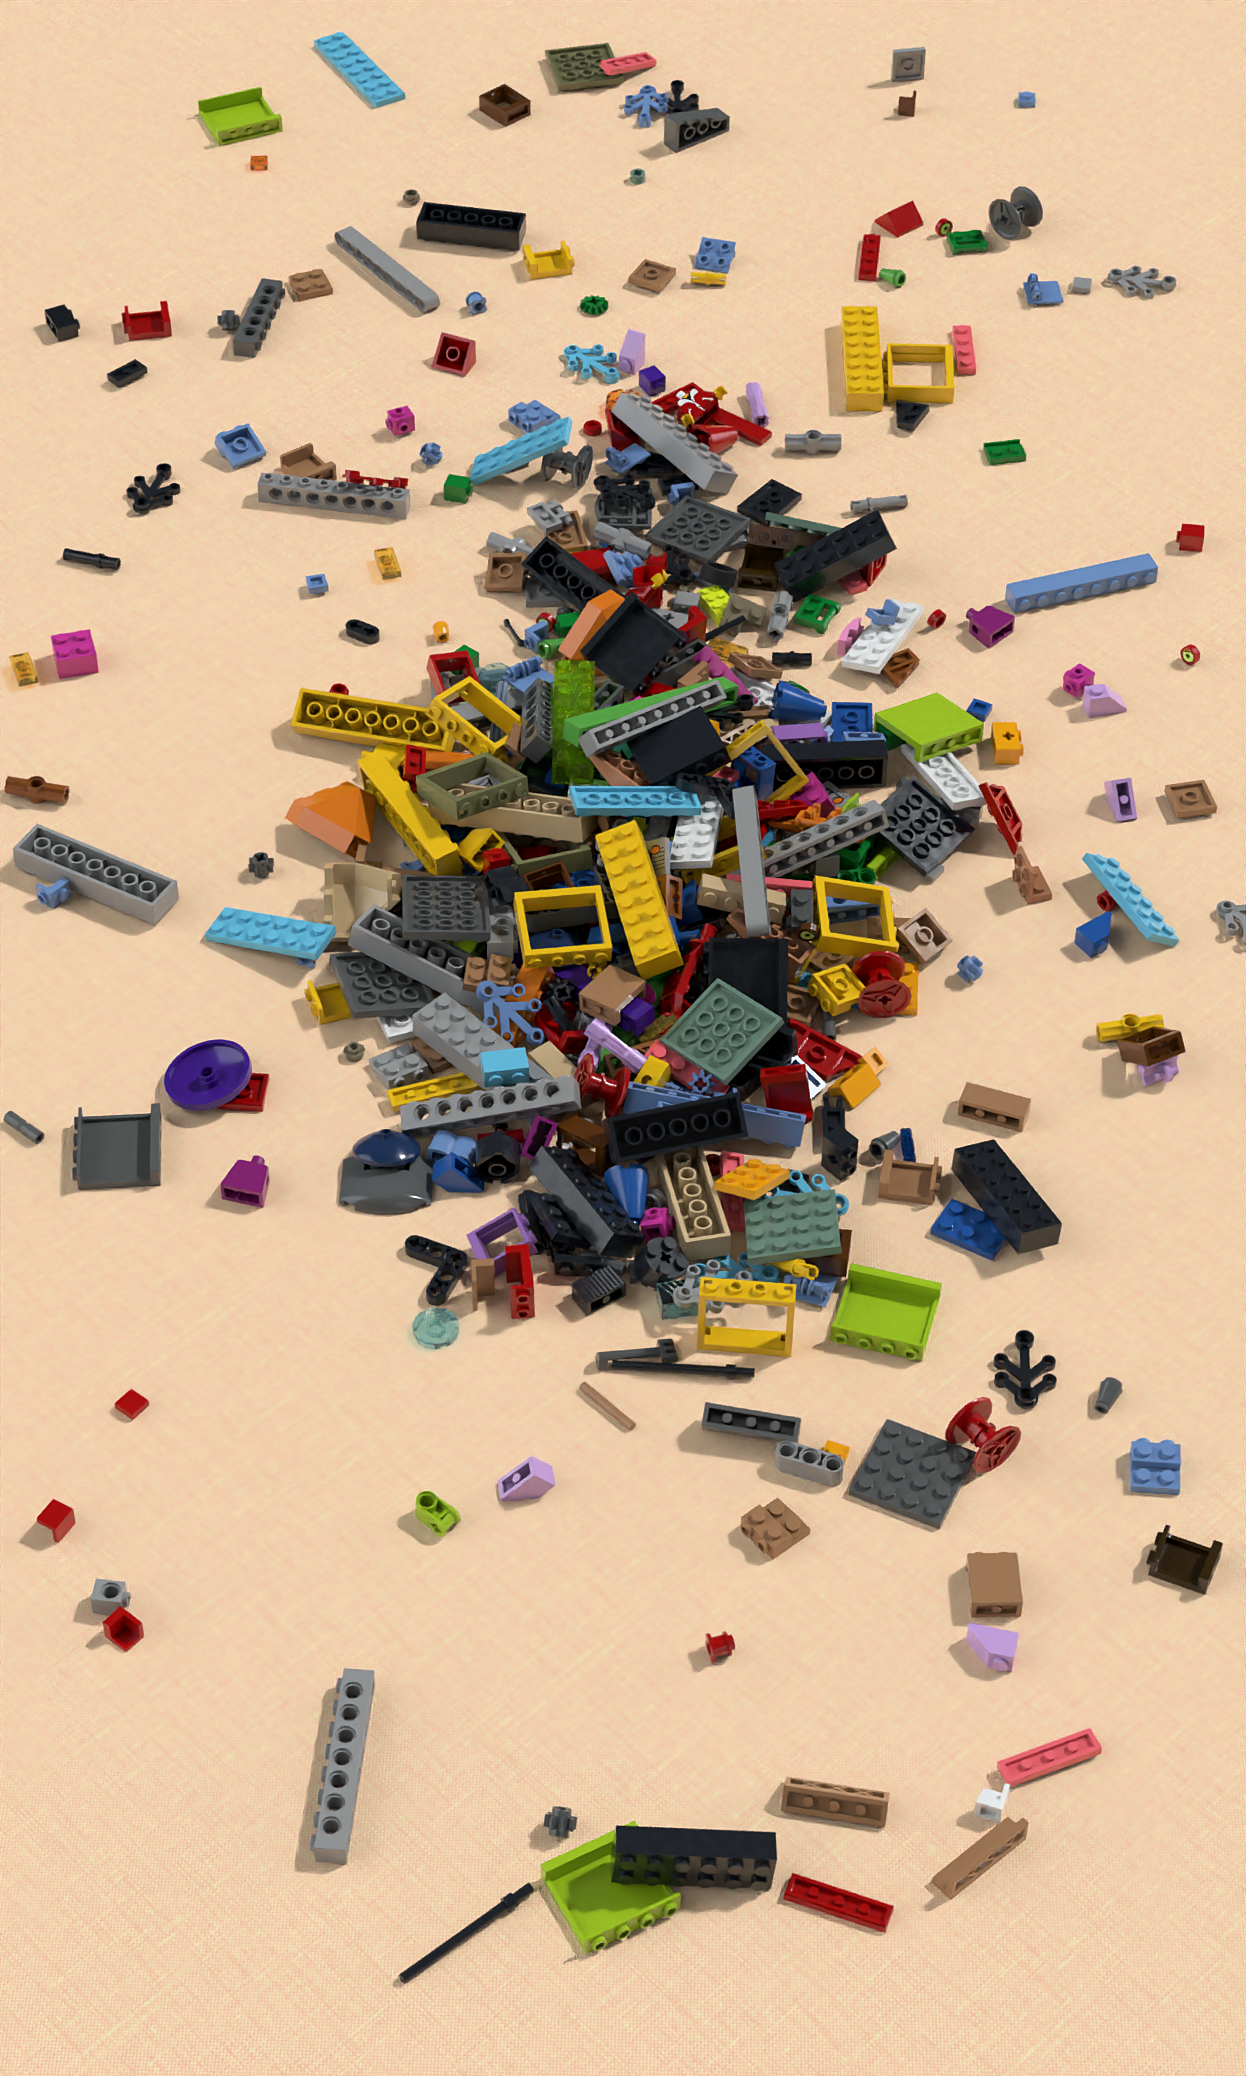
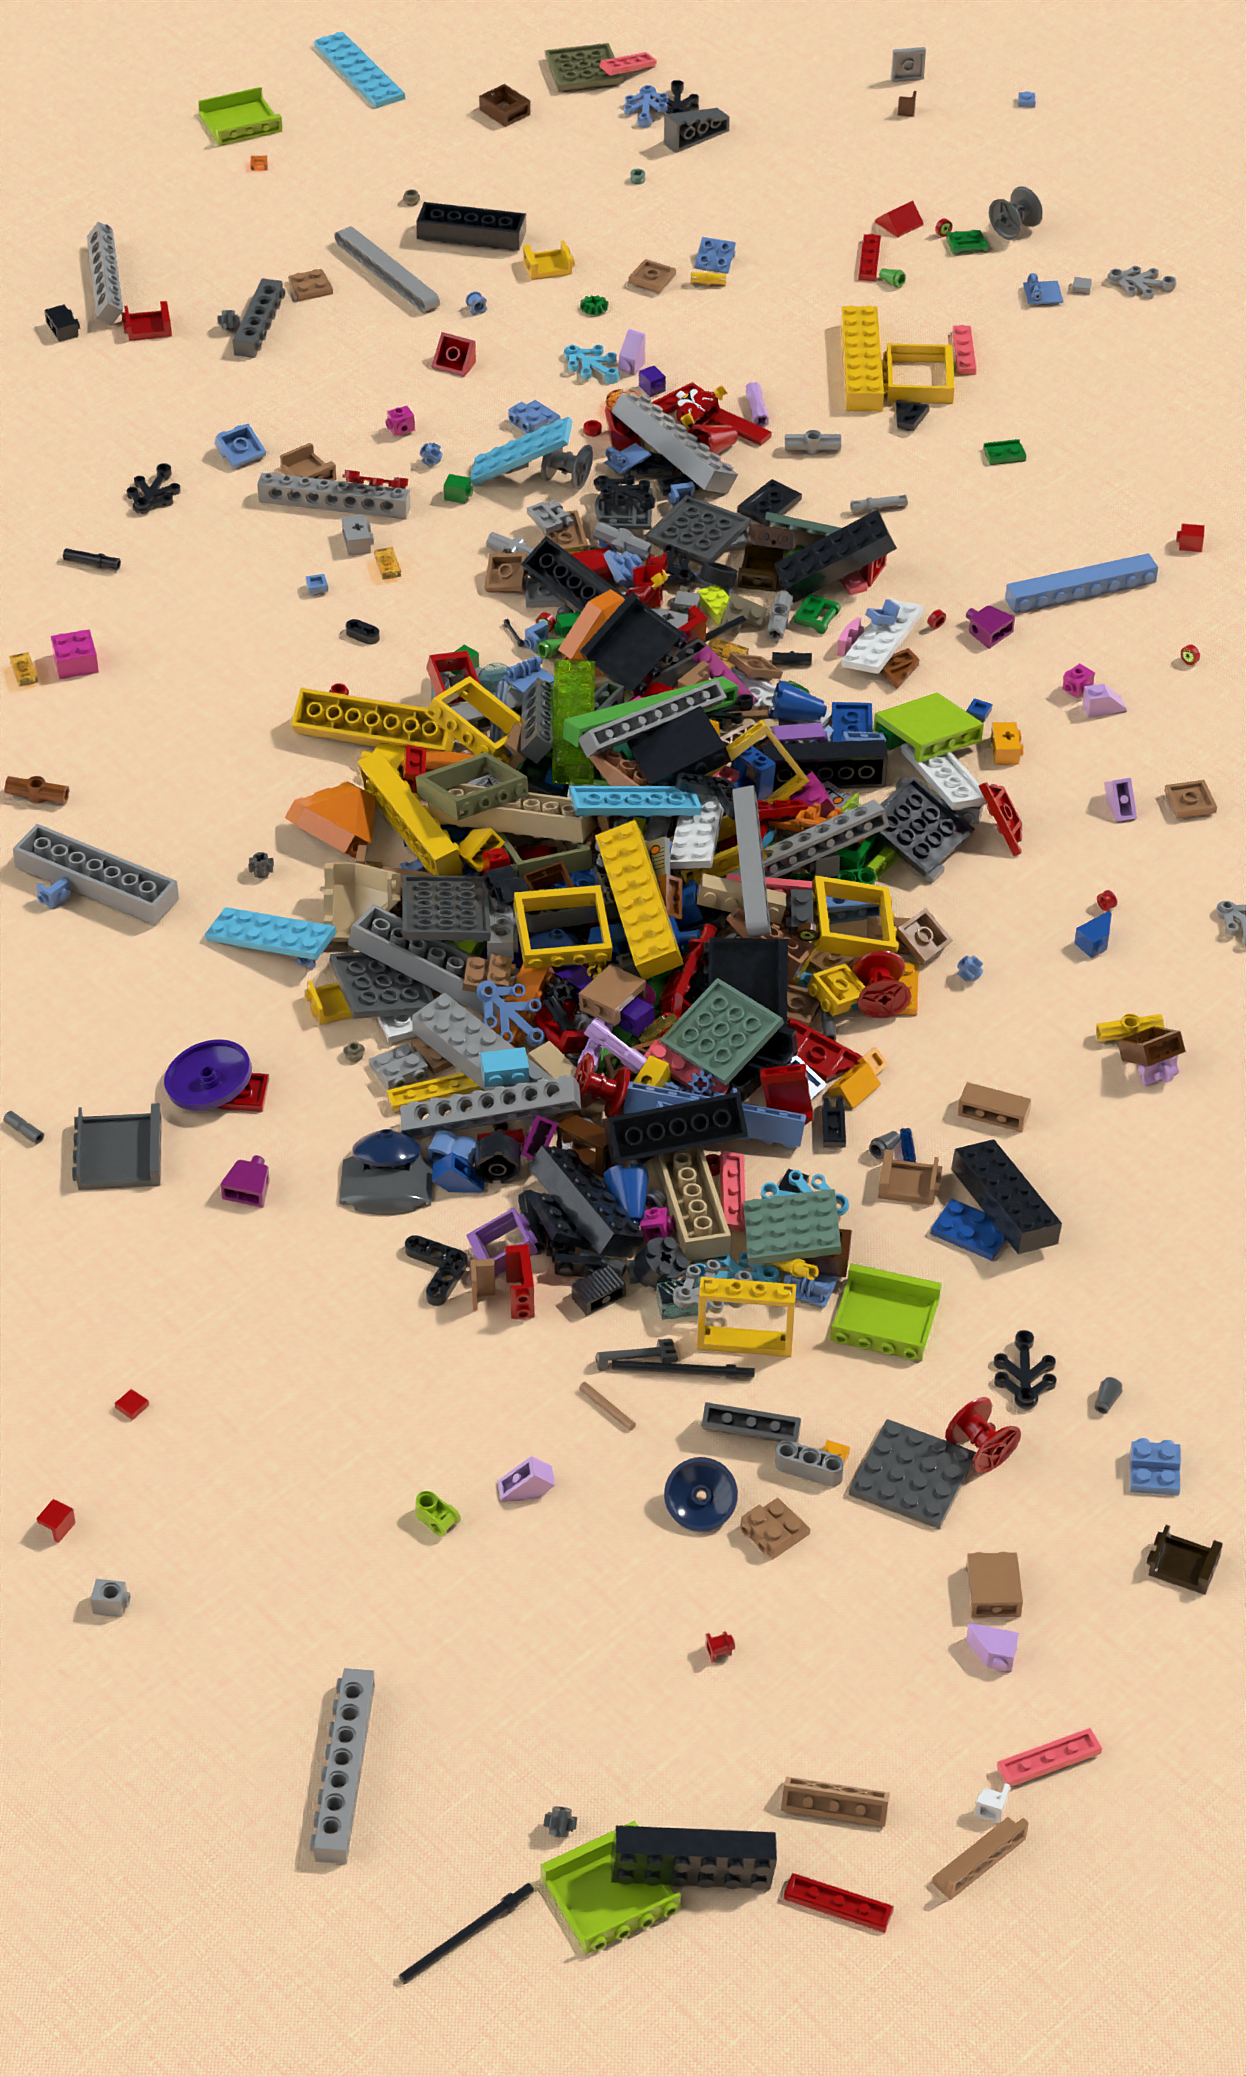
(104, 273): none -> light grey brick
(123, 1629): red panel -> none
(127, 373): black plate -> none
(357, 534): none -> light grey brick
(435, 1328): clear light blue tile -> none
(441, 631): light orange hose -> none
(697, 1476): none -> dark blue dish
(752, 1179): light orange plate -> none
(839, 1152): black brick -> none
(1030, 879): nougat bracket -> none
(1131, 899): medium azure plate -> none

